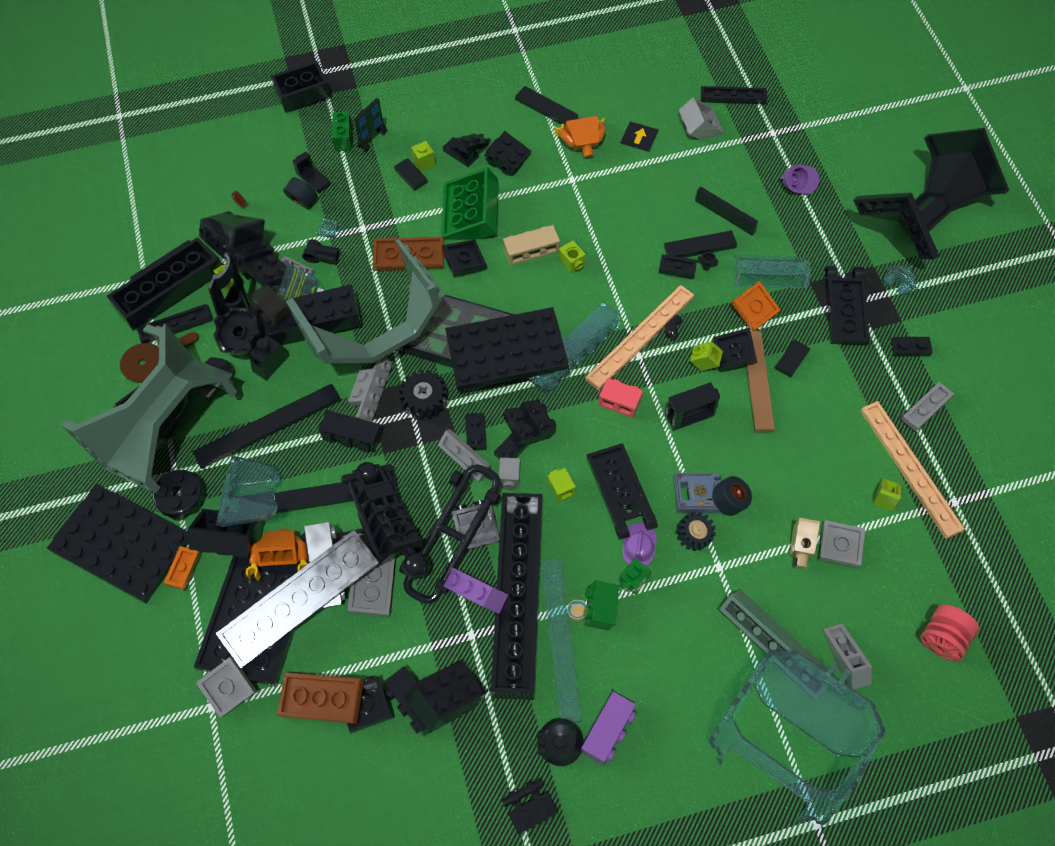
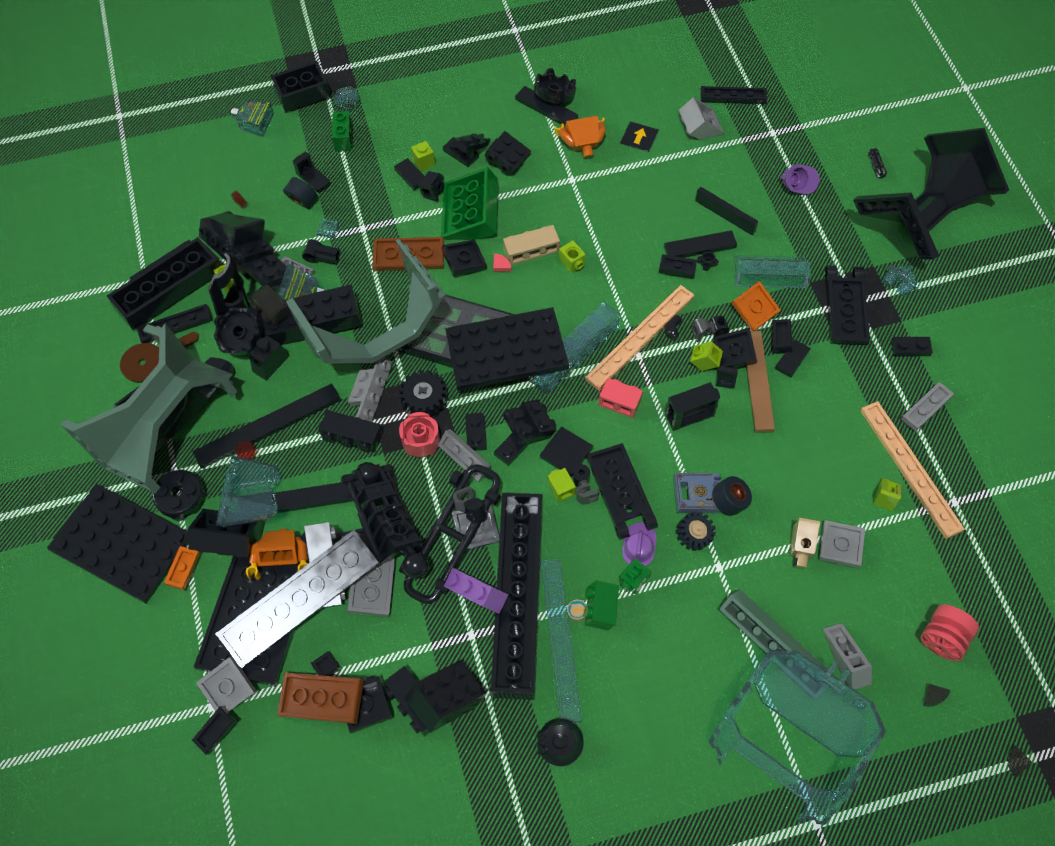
(214, 730): none -> black tile
(245, 450): none -> clear red tile
(253, 116): none -> clear light blue torso
(325, 665): none -> black tile
(346, 97): none -> clear light blue head
(369, 121): black flag -> none
(419, 434): none -> coral brick
(431, 185): none -> black brick
(473, 506): none -> black leg
(501, 264): none -> coral tile
(509, 473): light grey brick -> none
(533, 812): black plate -> none
(555, 88): none -> black plate
(566, 450): none -> black tile
(581, 479): none -> leg
(609, 729): medium lavender brick -> none
(716, 325): none -> leg
(726, 377): none -> black plate
(782, 335): none -> black tile
(877, 163): none -> black axle
(935, 695): none -> clear smoke tile
(1017, 761): none -> clear smoke tile

